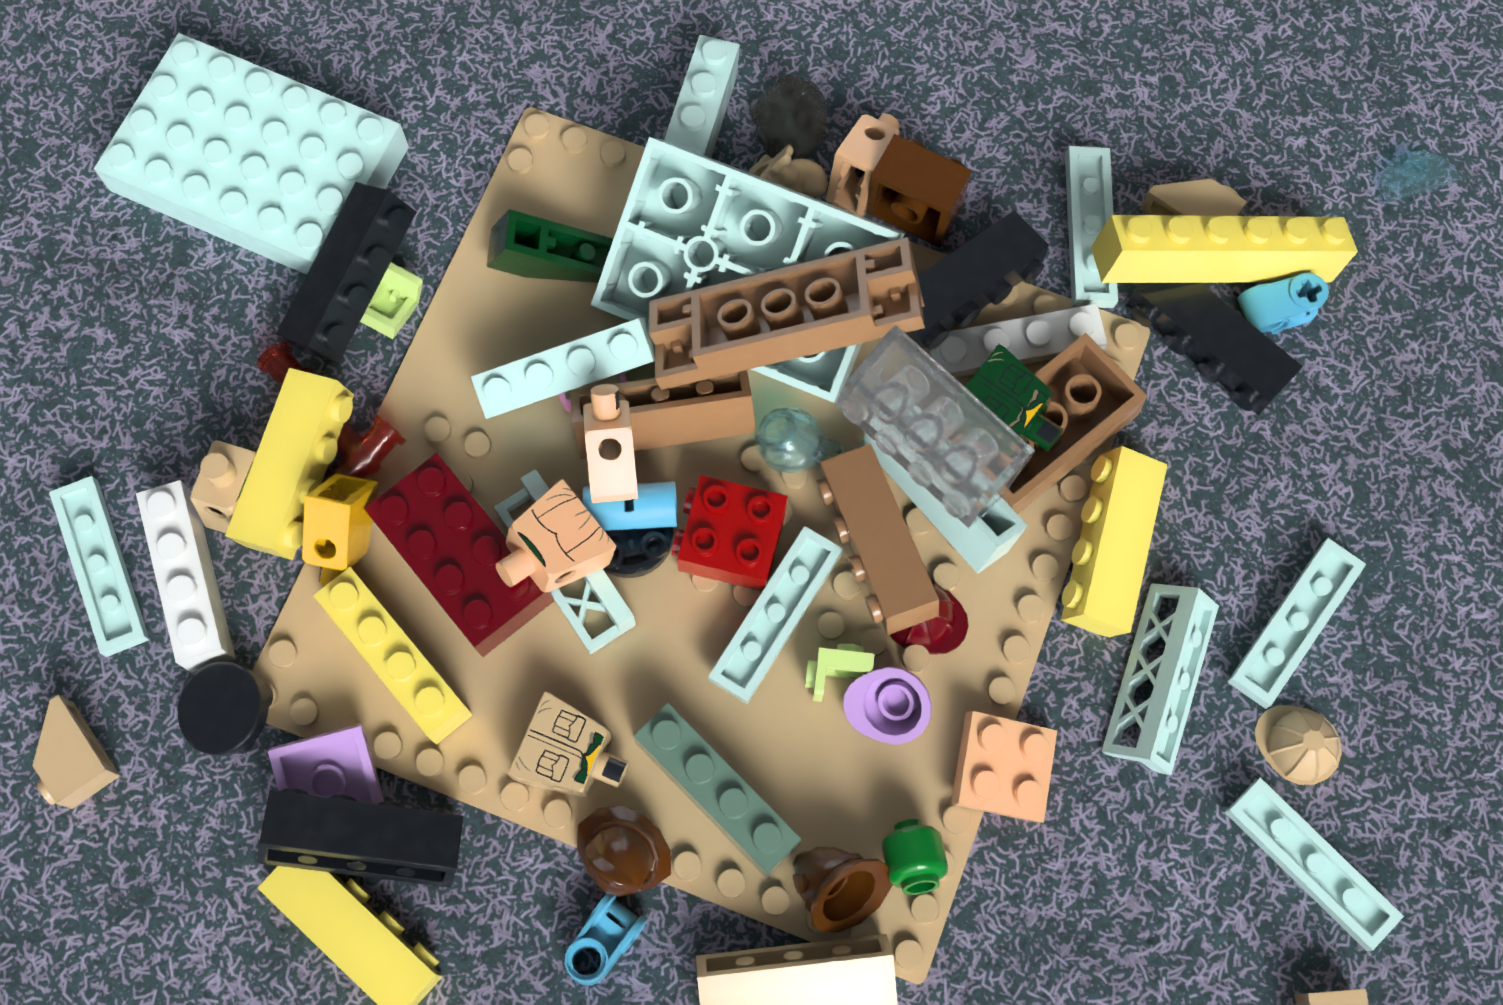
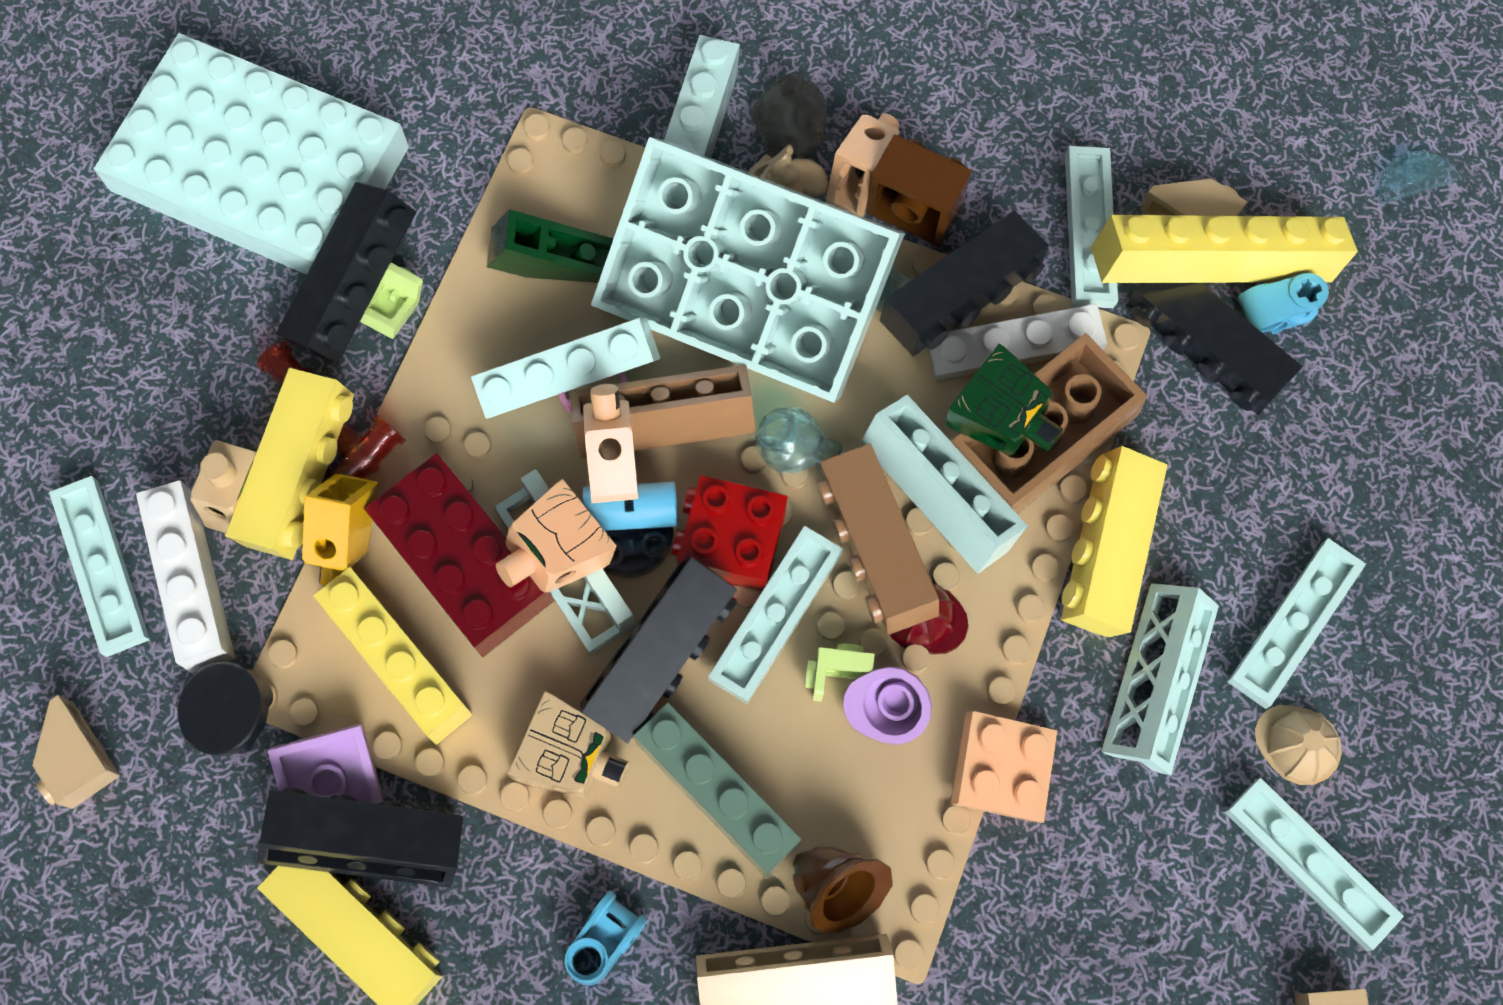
(623, 850): reddish brown piece -> none
(658, 648): none -> black brick
(785, 313): medium nougat slope -> none
(914, 857): green head -> none
(933, 427): clear slope -> none

